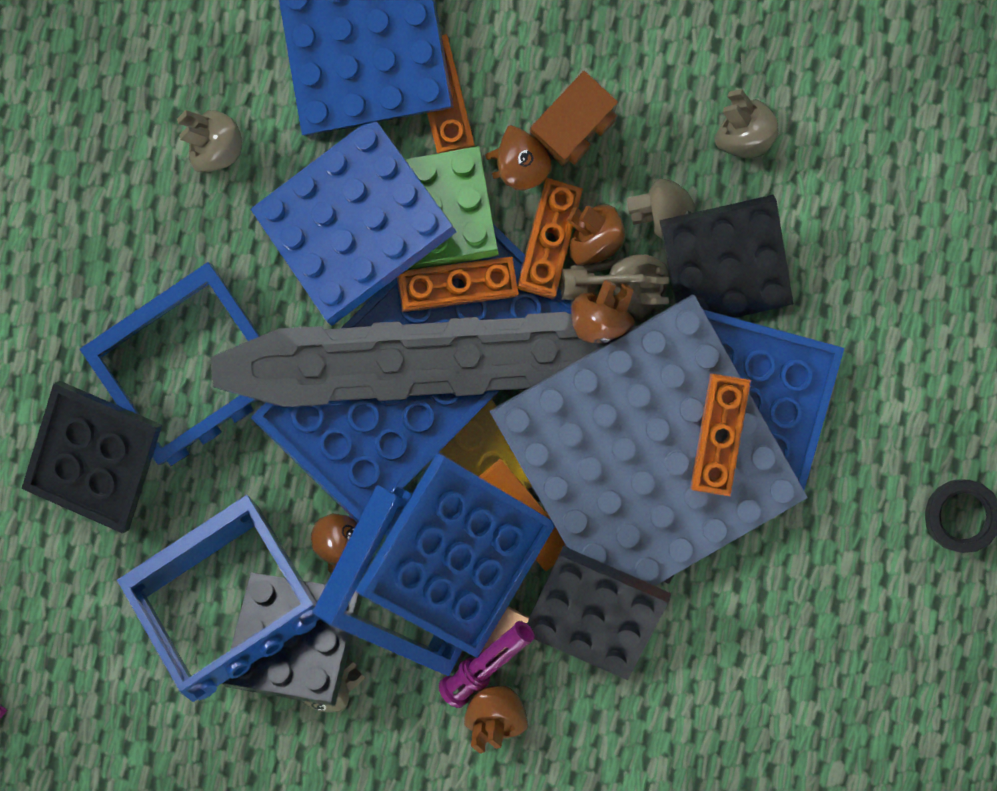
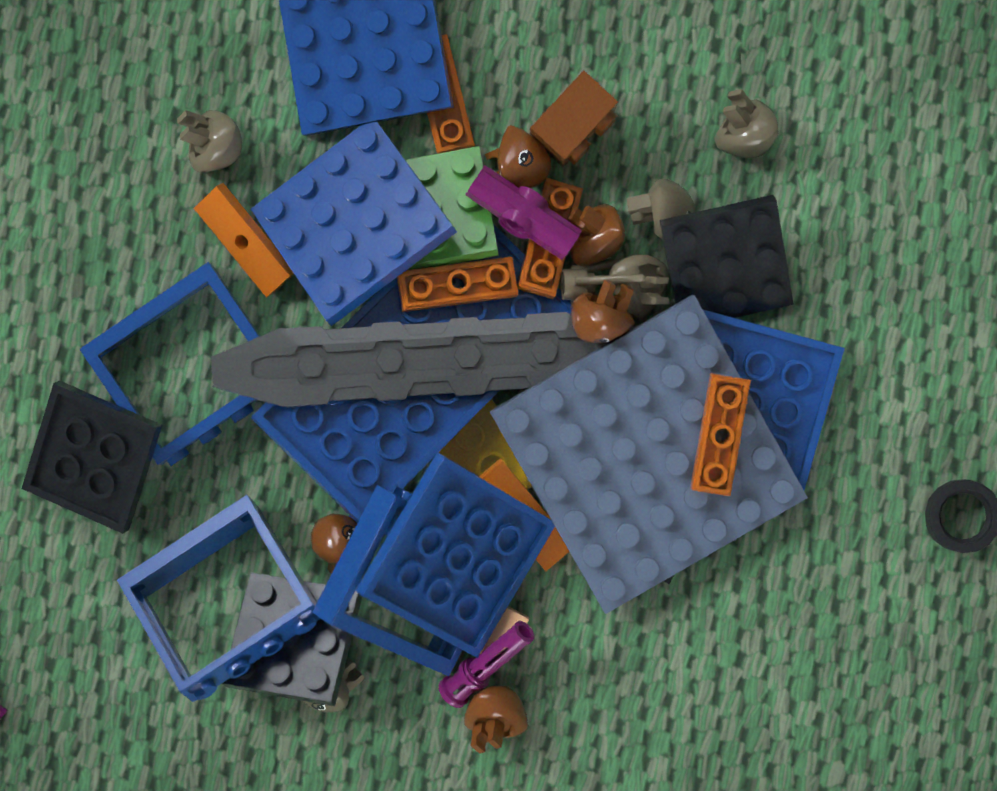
(244, 239): none -> orange tile
(523, 212): none -> magenta piece
(597, 612): black plate -> none

